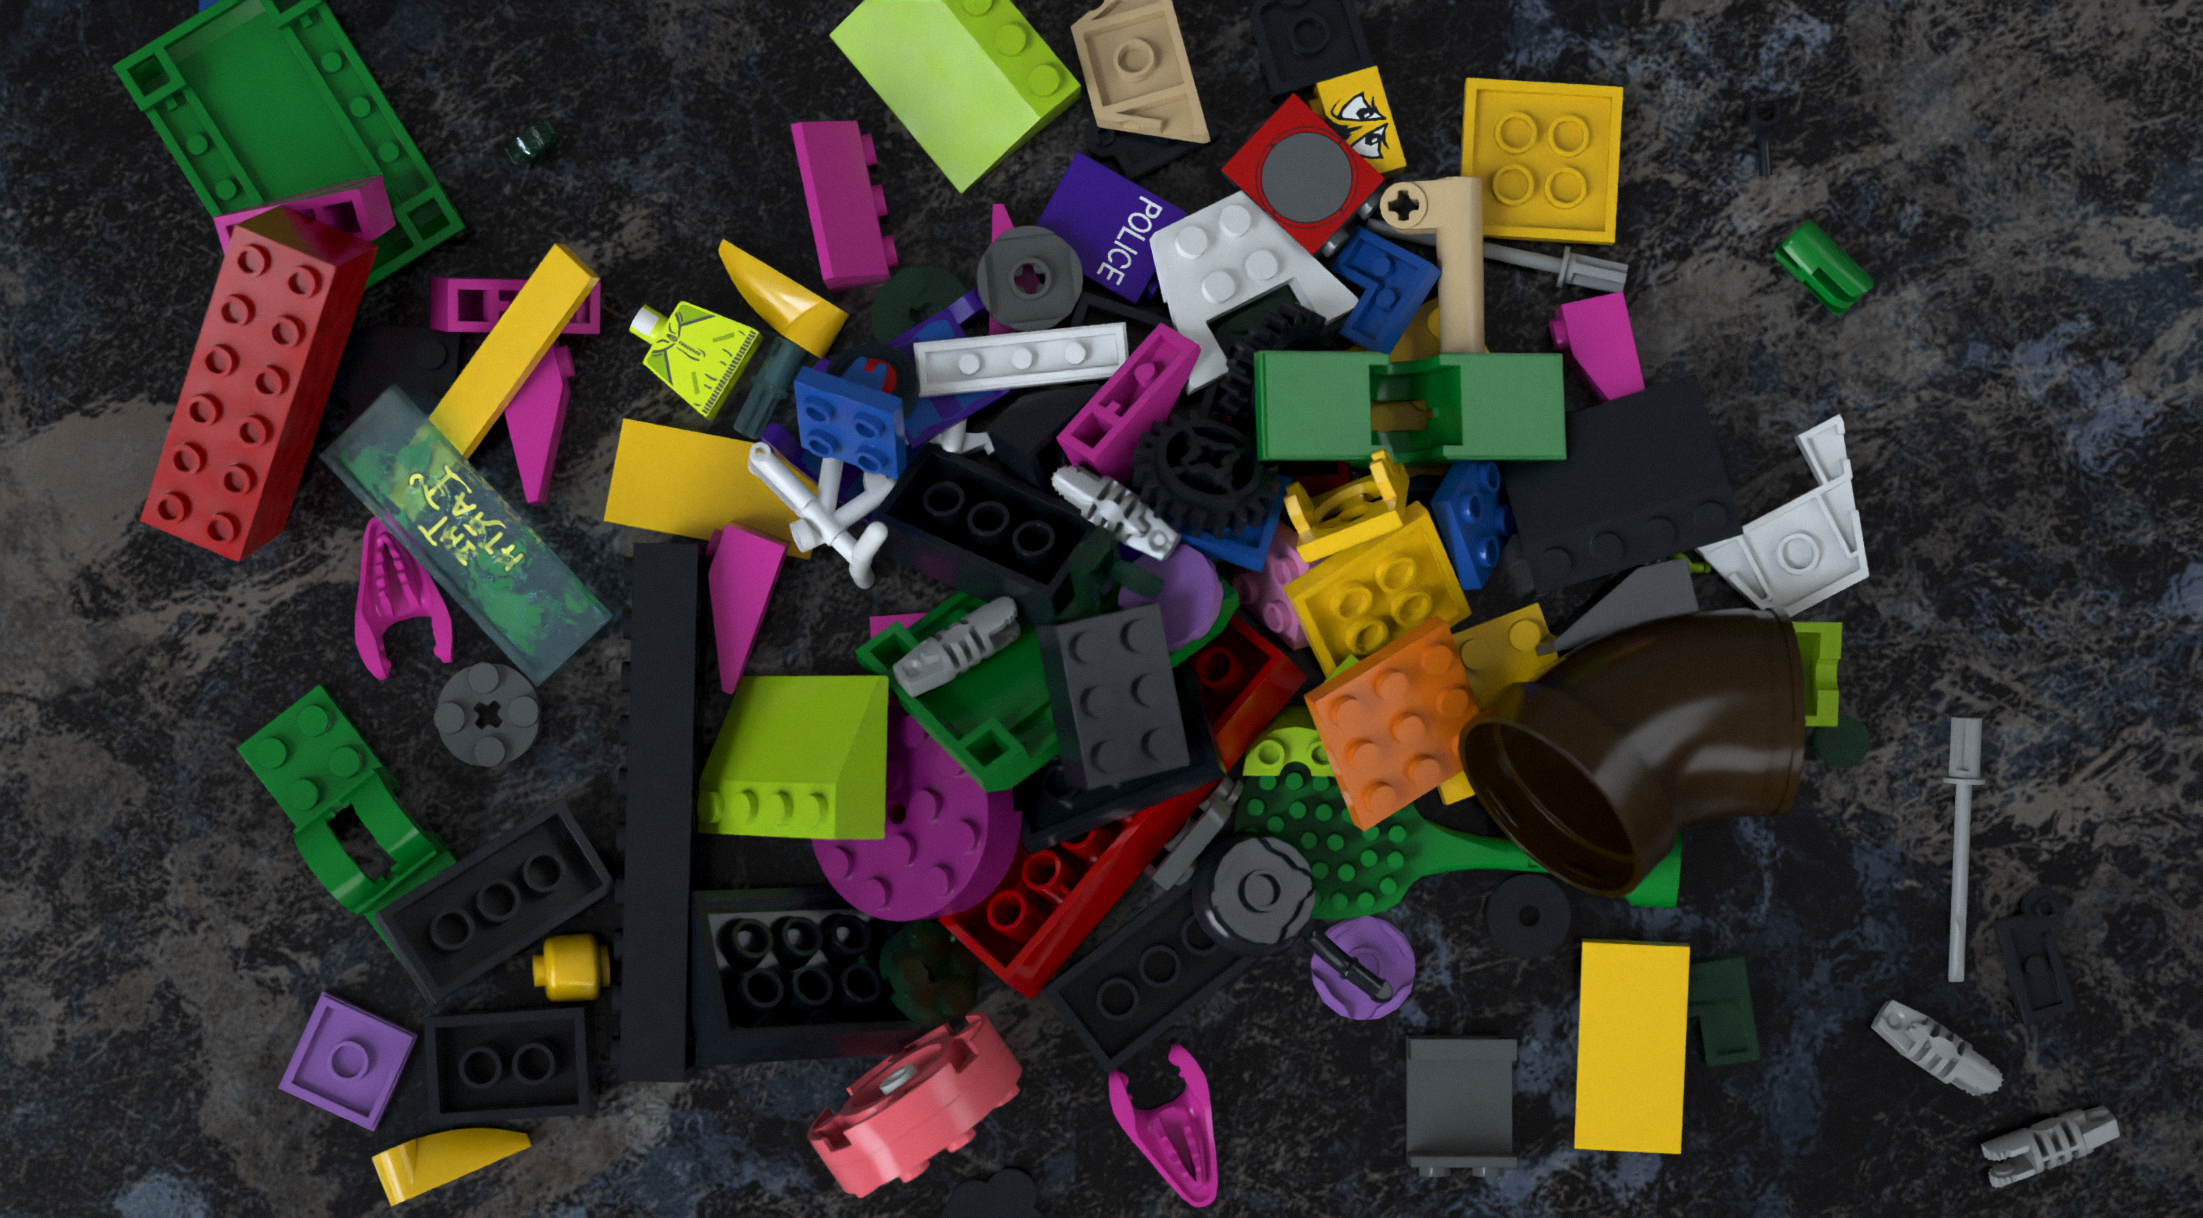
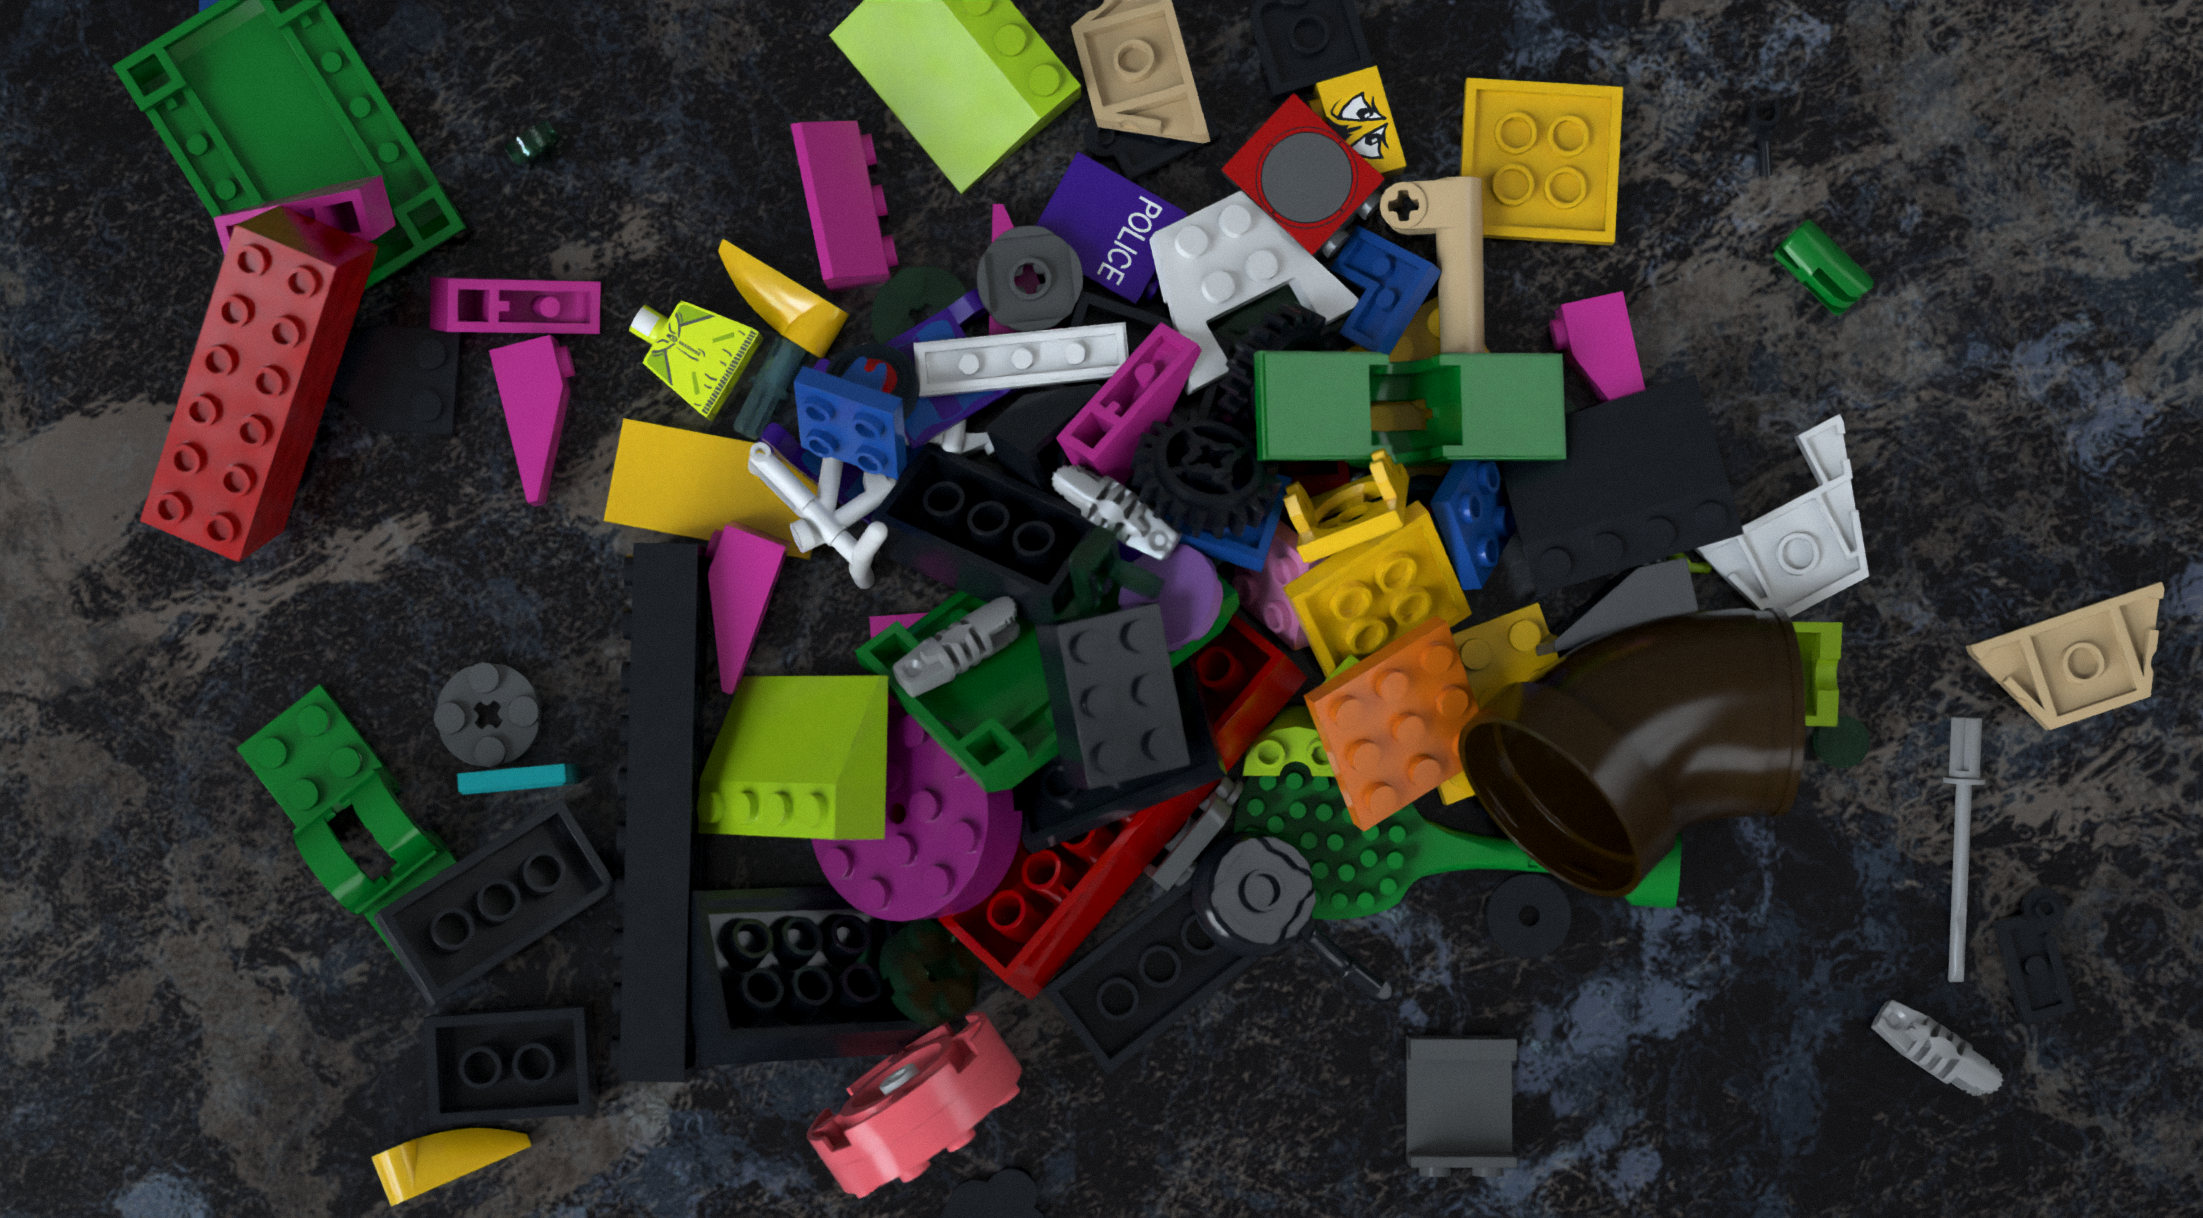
(349, 1061): medium lavender tile -> none
(391, 591): dark pink animal -> none
(466, 535): clear light blue tile -> none
(513, 348): yellow tile -> none
(519, 778): none -> teal tile
(572, 968): yellow head -> none
(1177, 1134): dark pink animal -> none
(1380, 950): medium lavender tile -> none
(1572, 267): light grey piece -> none
(1631, 1045): yellow tile -> none
(1723, 1002): clear green plate -> none
(2048, 1144): light grey hinge -> none
(2078, 659): none -> tan wing

